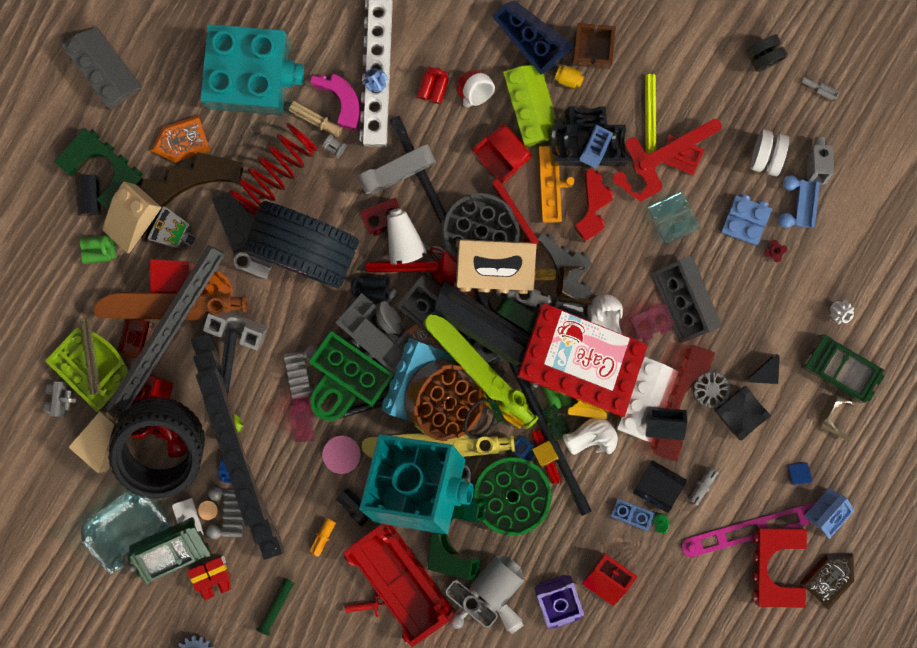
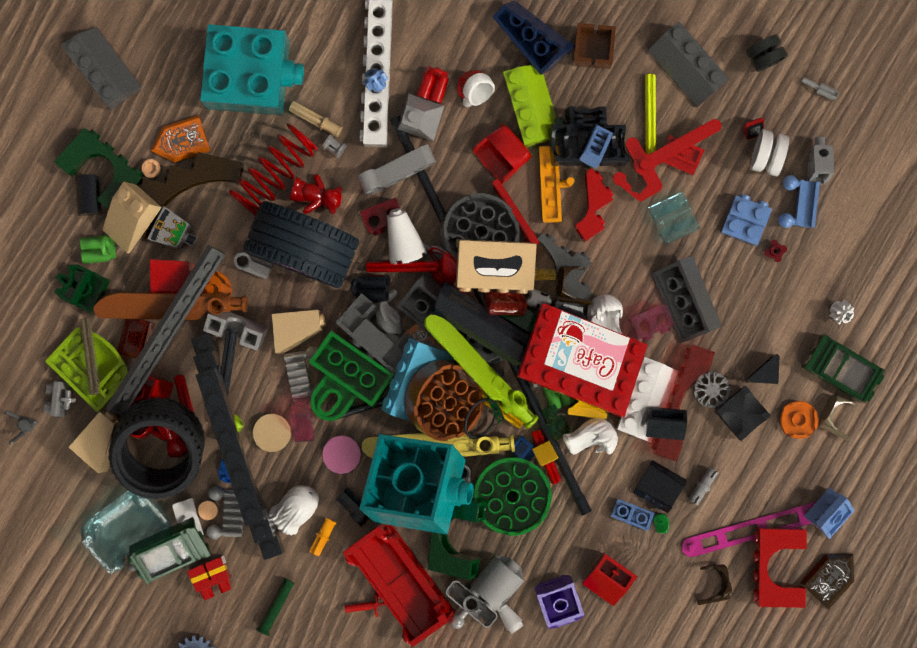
(25, 425): none -> dark grey plant
(81, 287): none -> dark green plate
(151, 168): none -> light nougat tile
(182, 391): none -> red axle
(234, 220): black wing -> none
(272, 432): none -> tan tile
(294, 509): none -> white piece
(295, 328): none -> tan slope
(316, 195): none -> red piece
(350, 108): dark pink arch -> none
(420, 117): none -> light grey slope
(506, 303): none -> clear red slope
(569, 77): yellow brick -> none
(688, 64): none -> dark grey slope
(726, 588): none -> dark brown helmet
(753, 128): none -> slope
(798, 419): none -> orange tile
(799, 474): blue slope -> none

